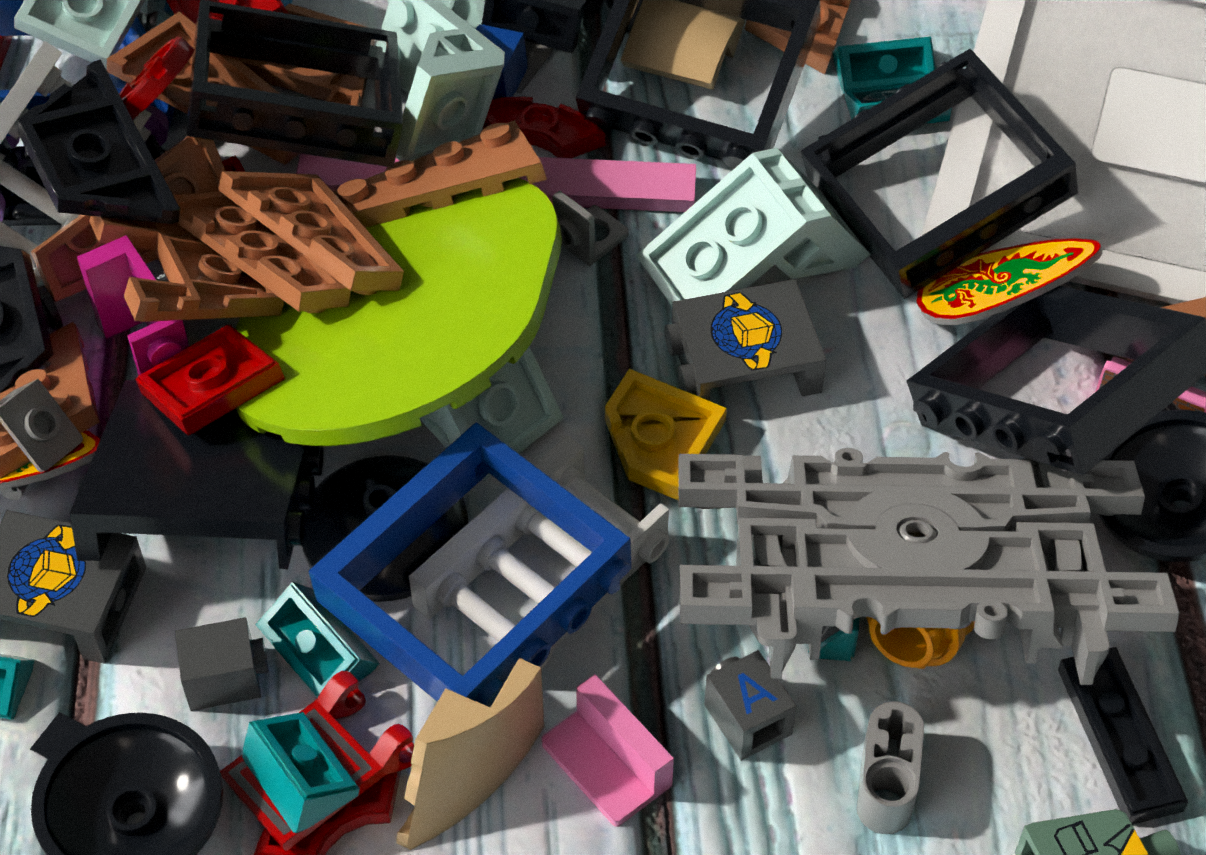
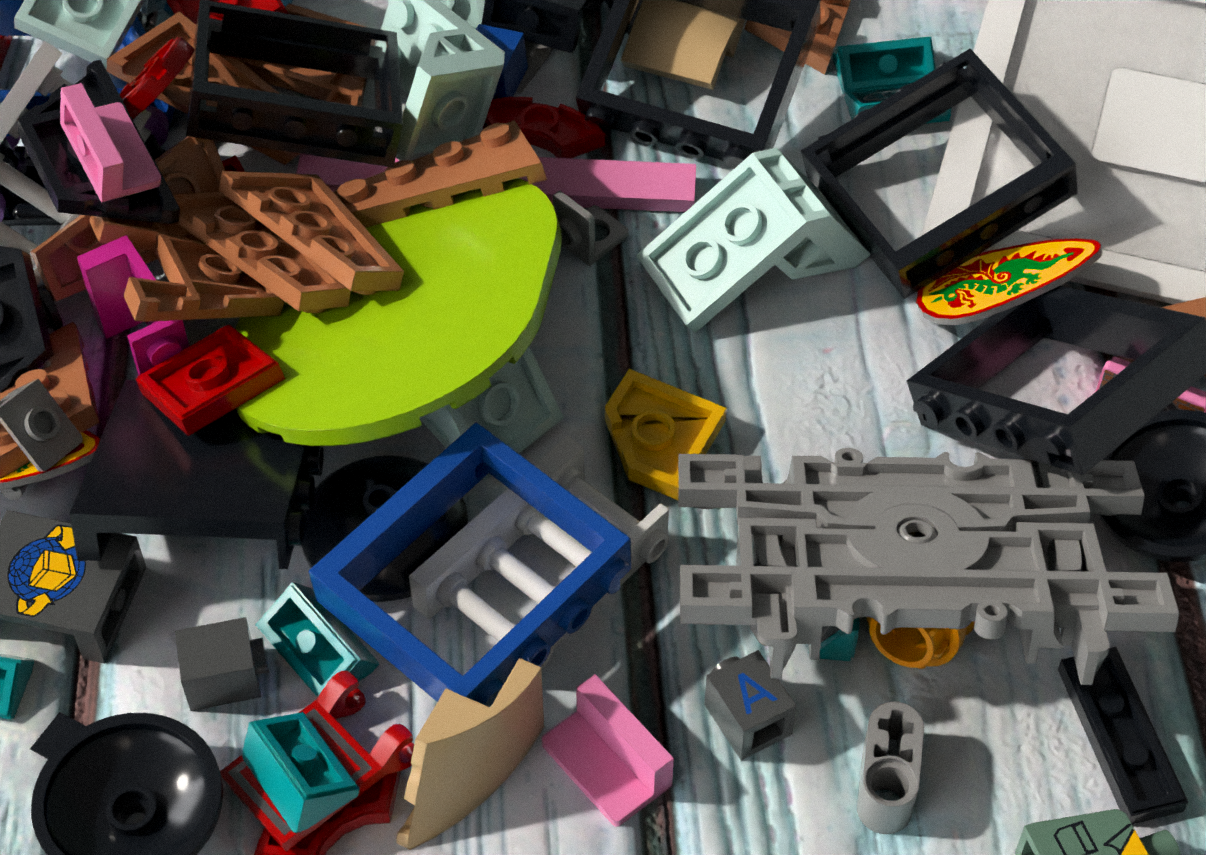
(107, 145): none -> bright pink panel
(745, 339): dark grey panel -> none

